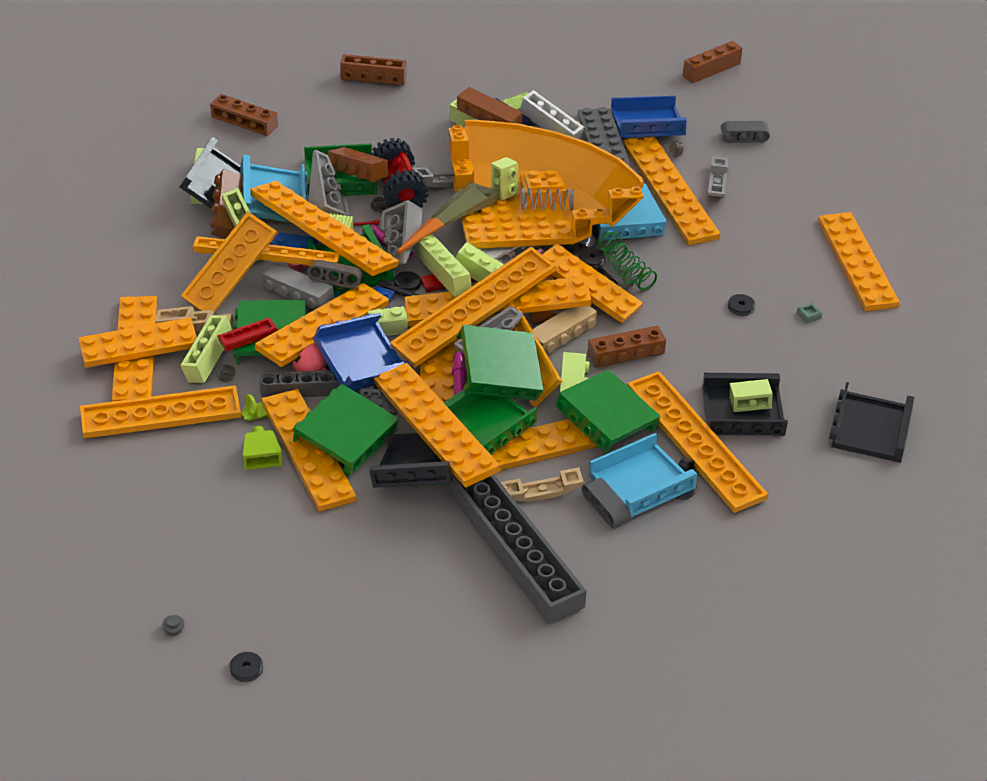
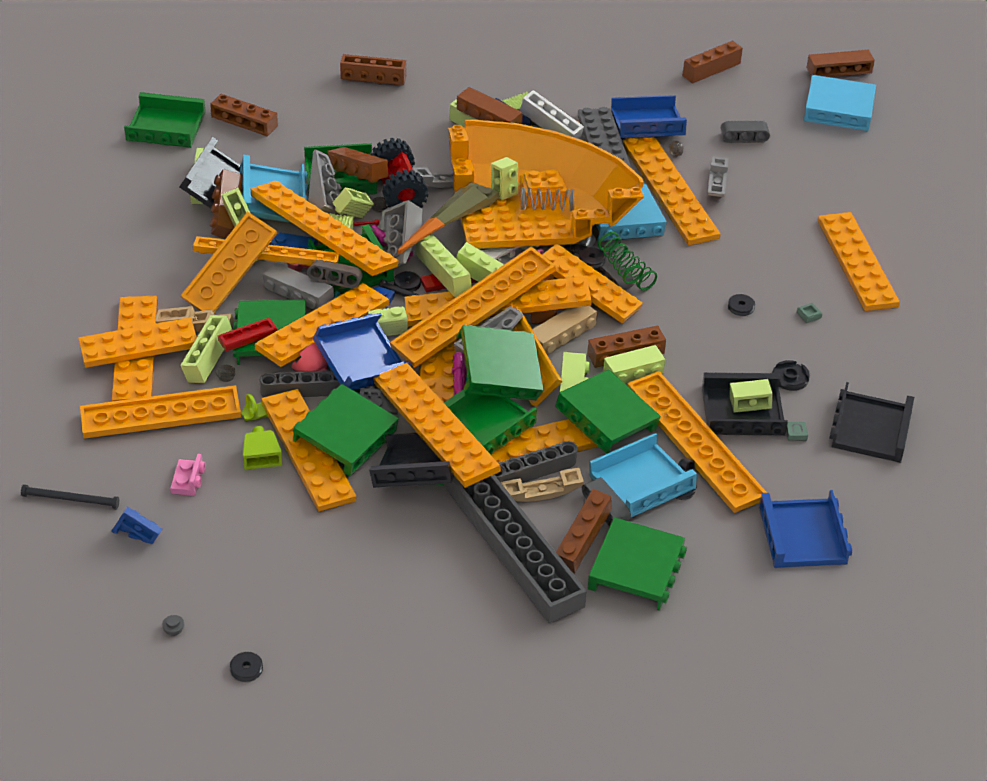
(26, 490): none -> black bar
(137, 526): none -> blue wing
(166, 120): none -> green panel
(188, 476): none -> bright pink bracket
(352, 203): none -> yellowish green brick
(539, 463): none -> dark grey beam
(584, 529): none -> dark orange brick
(635, 363): none -> yellowish green brick
(638, 561): none -> green panel
(792, 375): none -> black tile
(797, 431): none -> sand green tile
(805, 532): none -> blue panel
(840, 63): none -> dark orange brick
(840, 102): none -> medium azure panel

